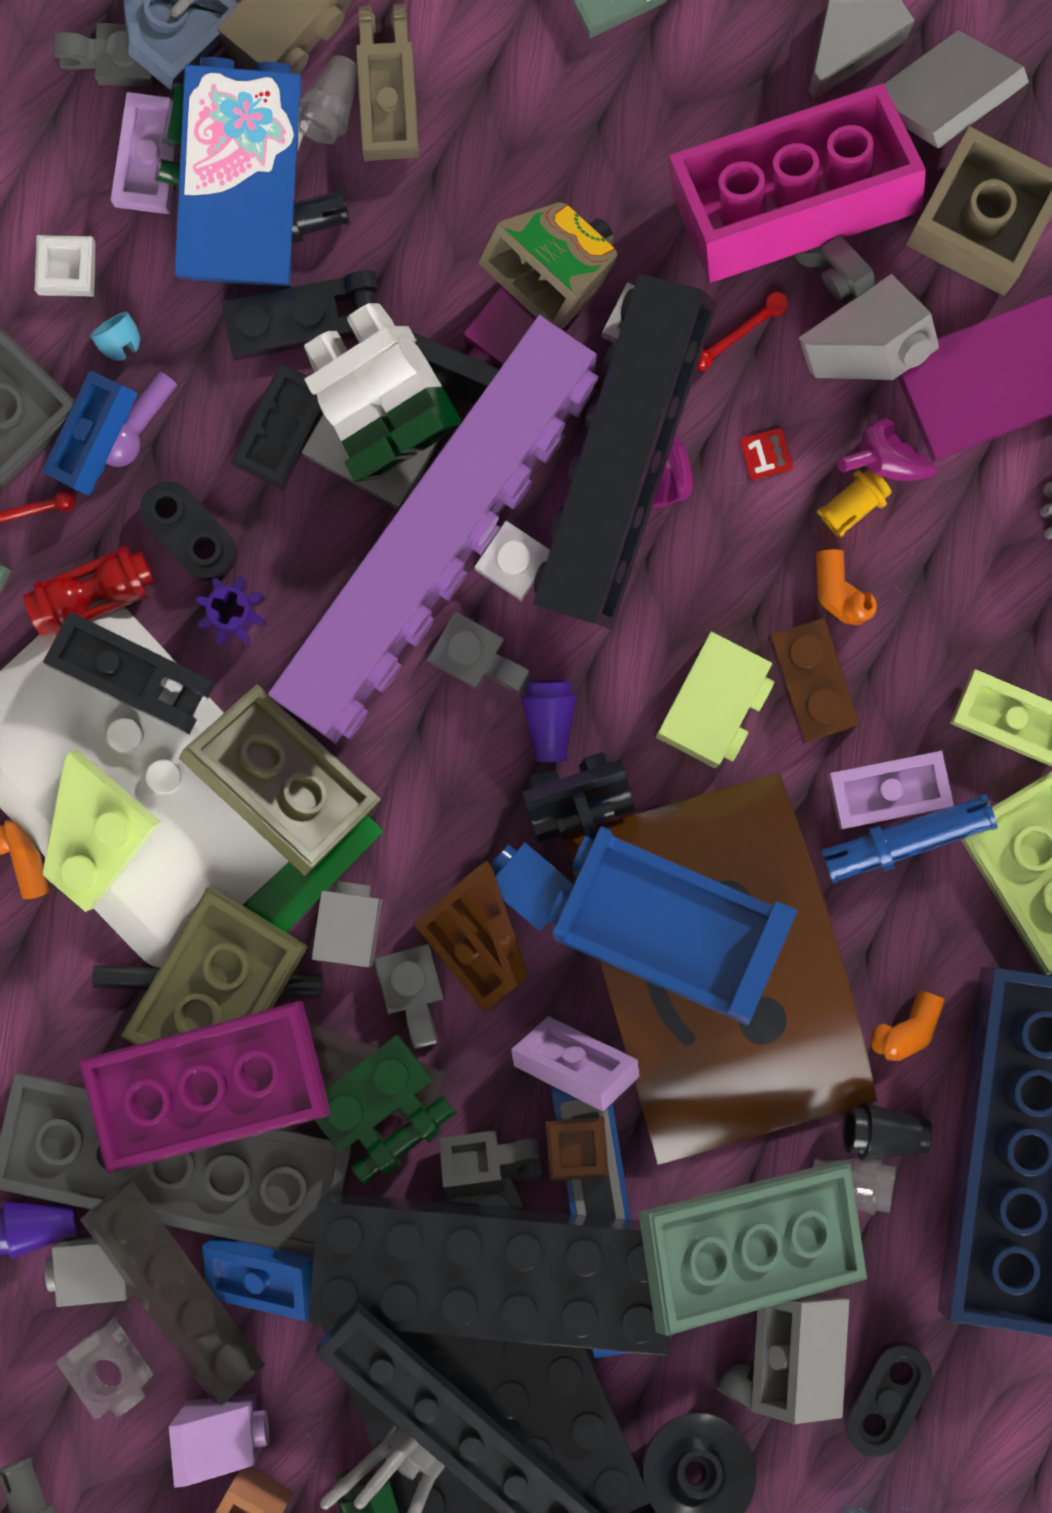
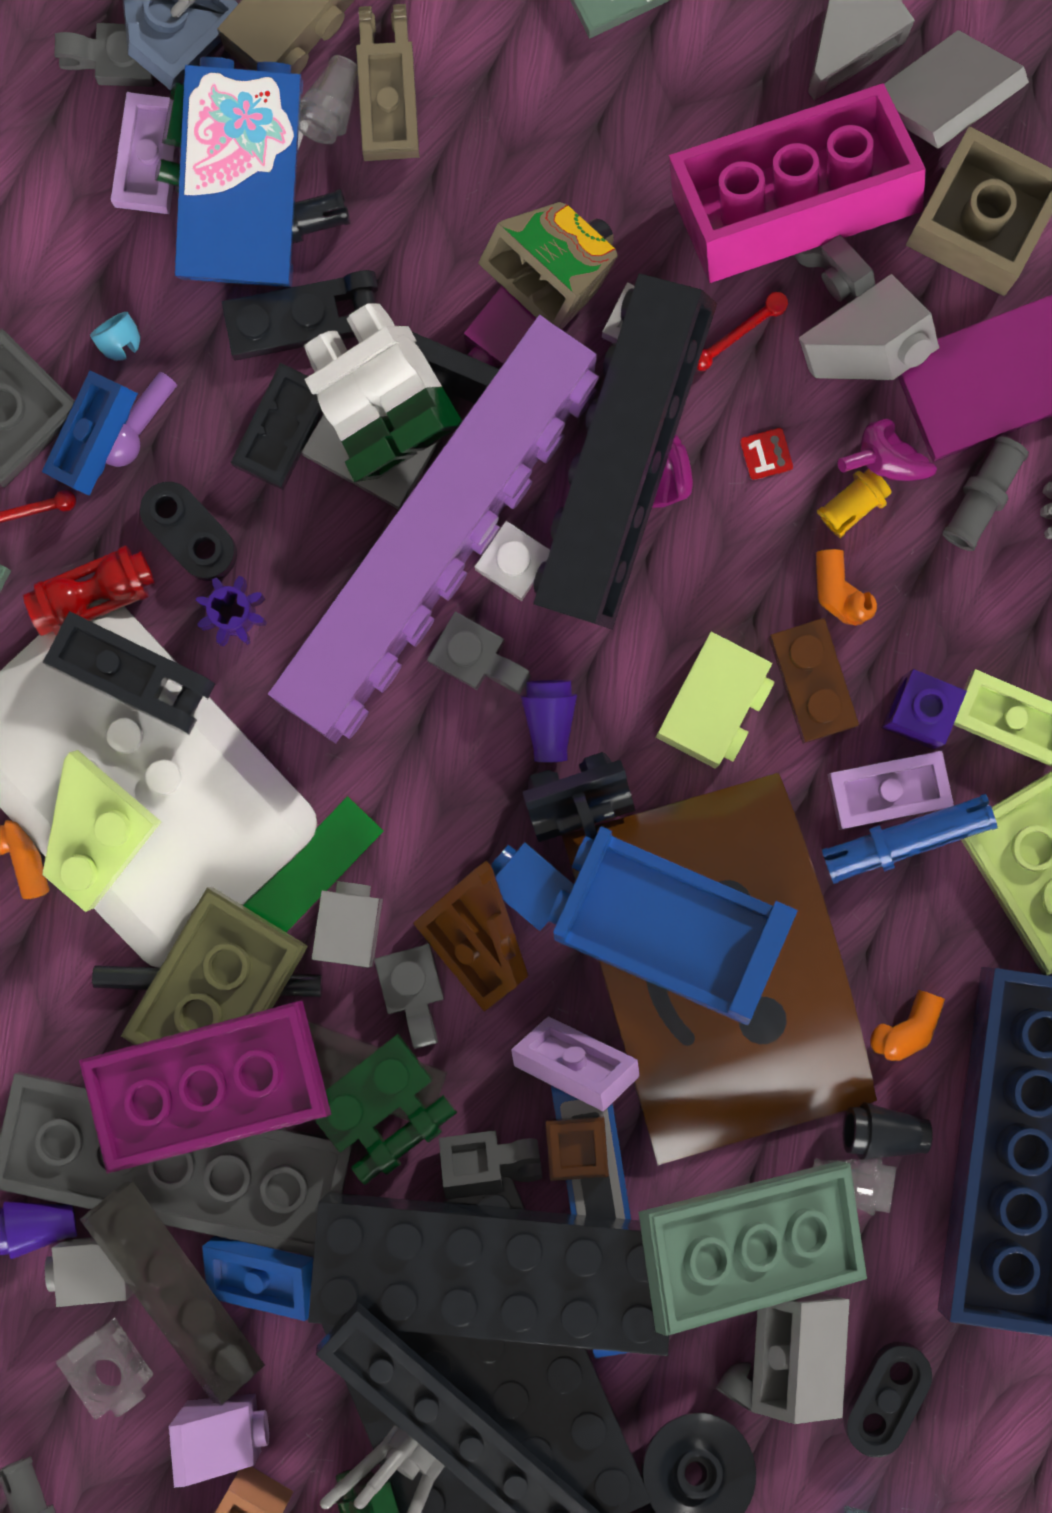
(65, 265): white tile -> none
(279, 779): olive tile -> none
(924, 709): none -> dark purple brick
(985, 493): none -> dark grey pin

